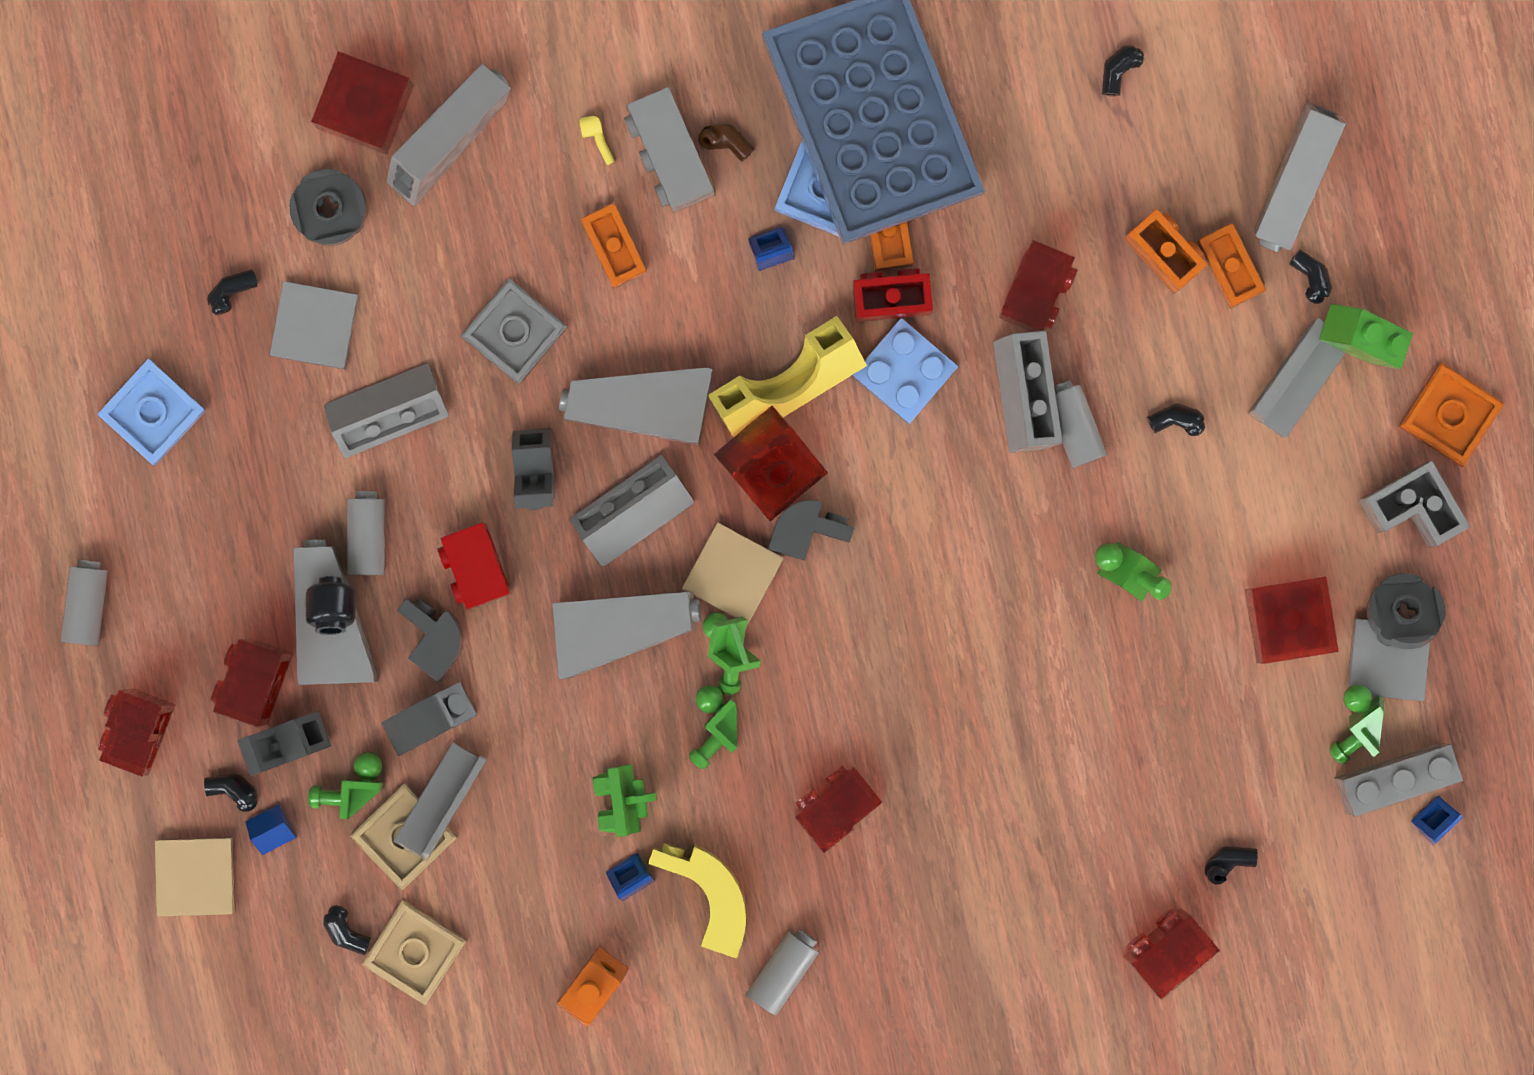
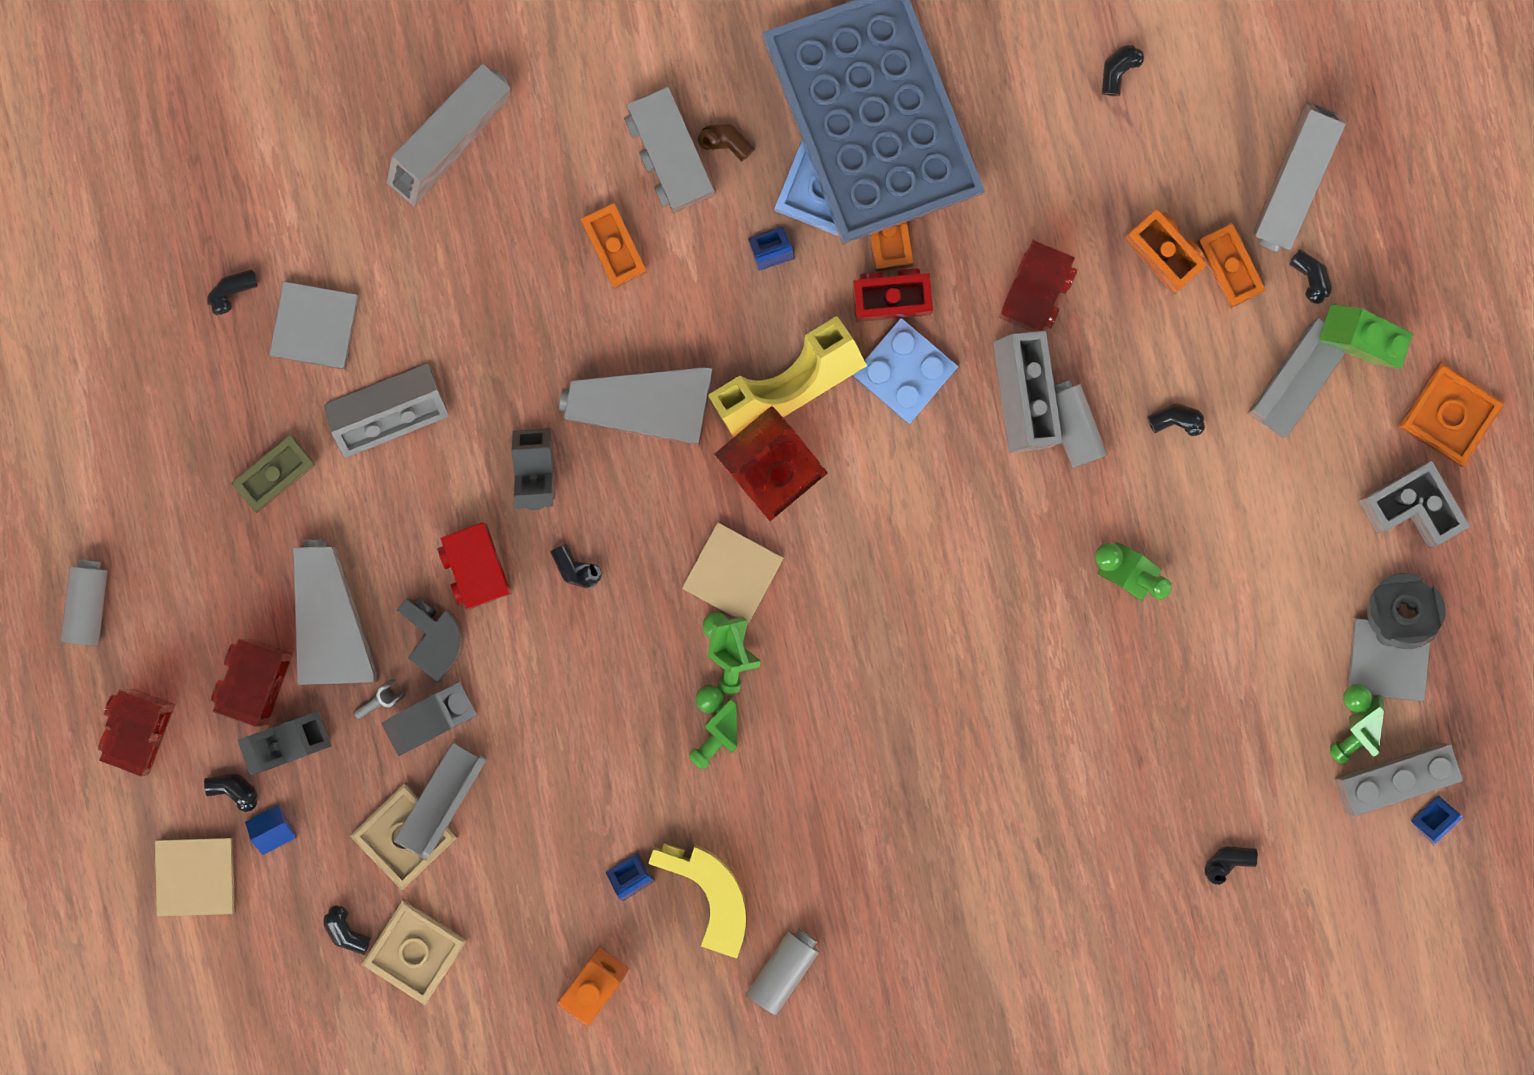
(151, 412): light blue plate -> none
(273, 474): none -> olive plate
(330, 606): black head -> none
(347, 218): dark grey plate -> none
(354, 792): bright green piece -> none
(362, 103): clear red brick -> none
(365, 534): light grey brick -> none
(383, 698): none -> light grey hand
(514, 331): light grey tile -> none
(575, 572): none -> black arm
(592, 126): light yellow hand -> none
(613, 628): light grey slope -> none
(627, 800): bright green hips -> none
(631, 511): light grey panel -> none
(799, 522): dark grey brick -> none
(837, 807): clear red brick -> none
(1170, 952): clear red brick -> none
(1291, 620): clear red brick -> none

